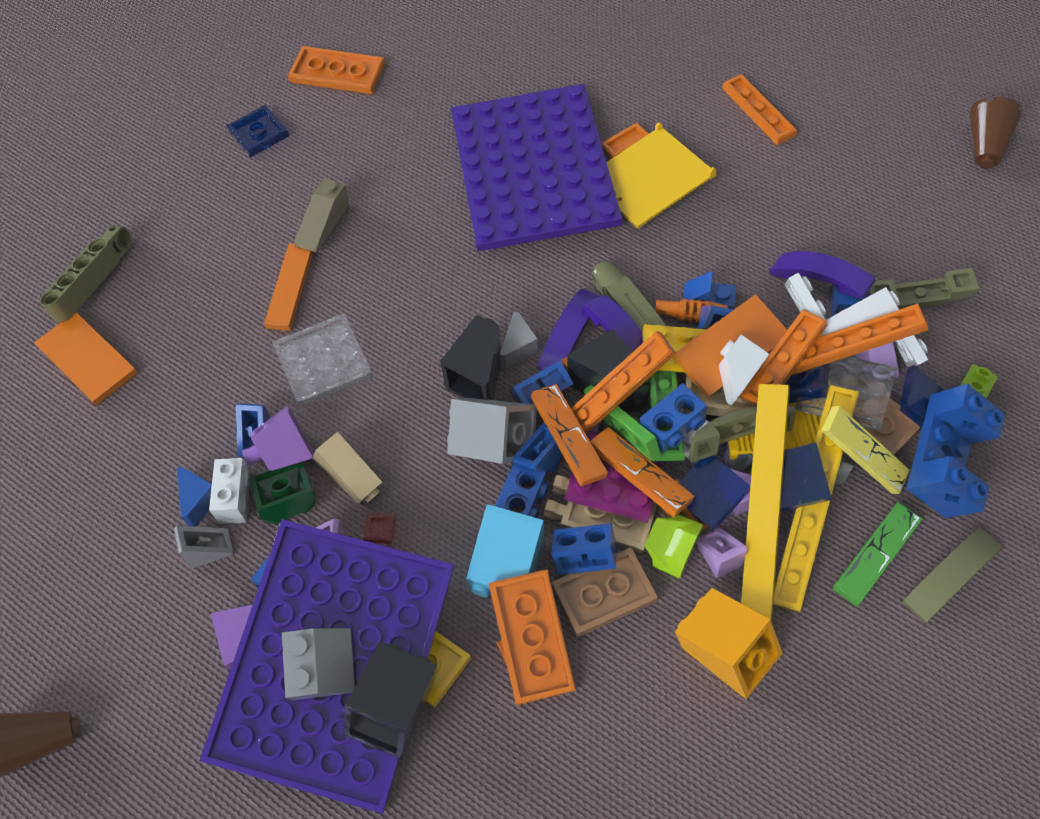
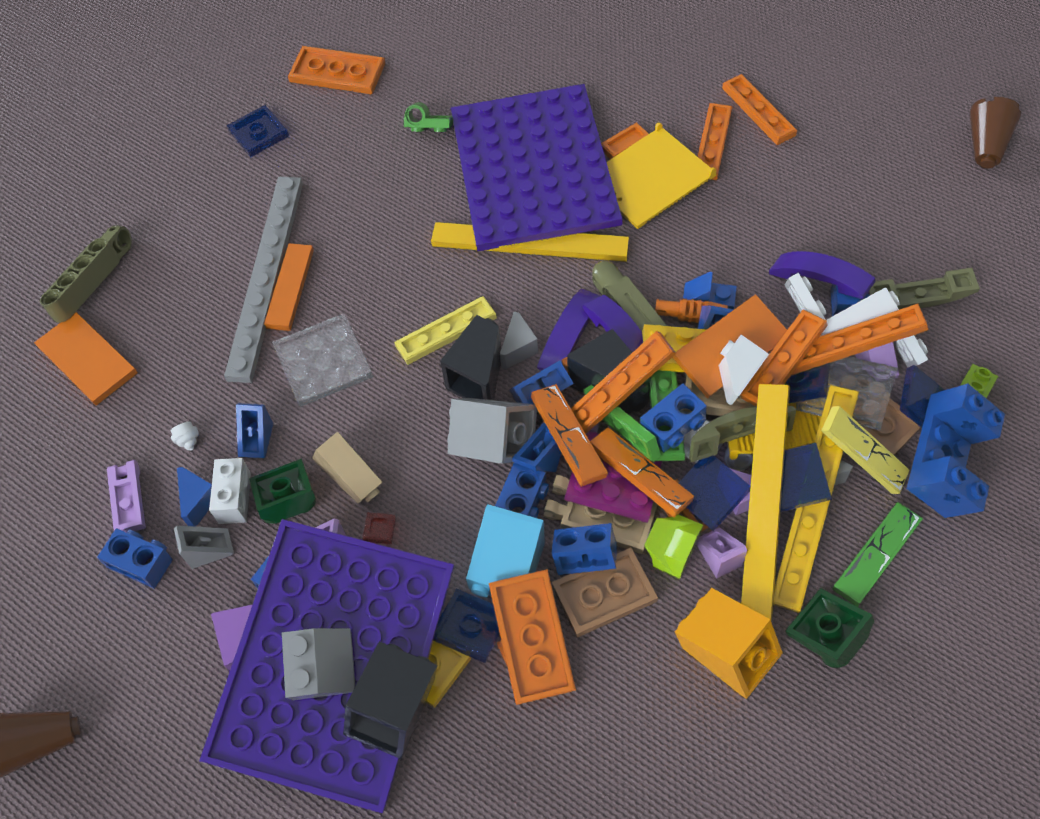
(126, 497): none -> lavender plate
(133, 560): none -> blue brick
(185, 435): none -> white plate
(263, 280): none -> light grey plate
(279, 442): medium lavender torso -> none
(322, 214): dark tan slope -> none
(437, 122): none -> bright green plate
(442, 330): none -> light yellow tile
(468, 626): none -> clear blue tile
(575, 245): none -> yellow tile
(714, 135): none -> orange tile
(831, 628): none -> dark green slope
(952, 574): olive slope -> none

